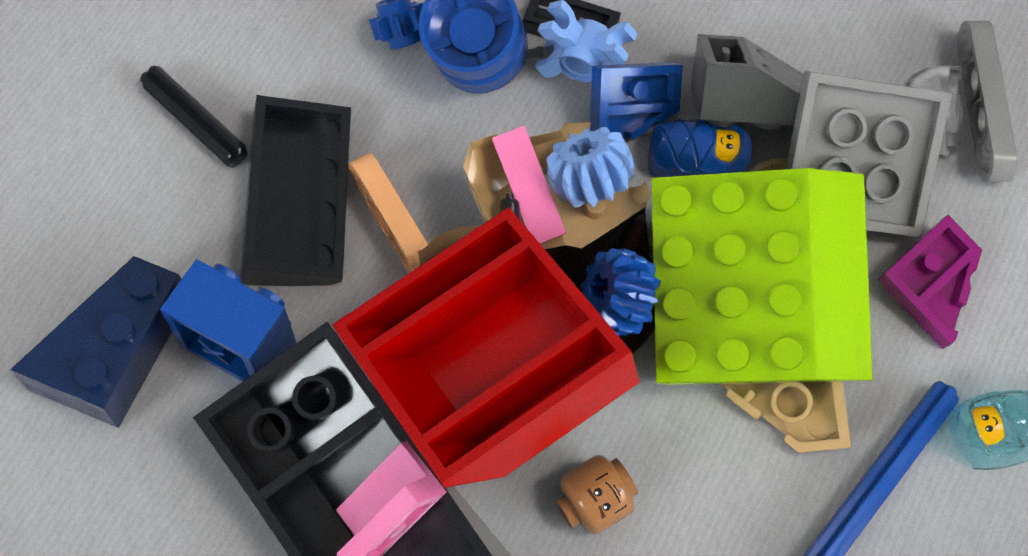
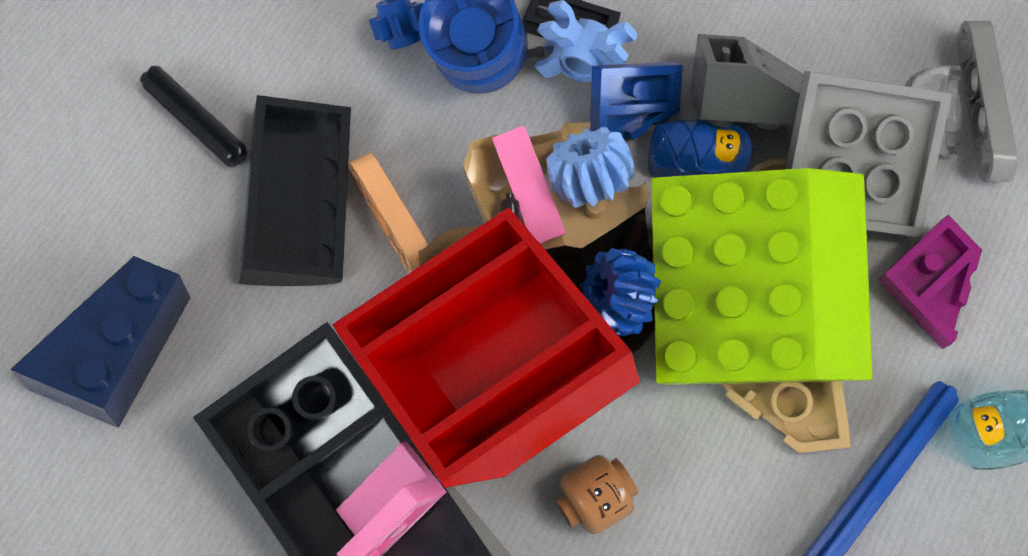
(227, 320): blue brick -> none

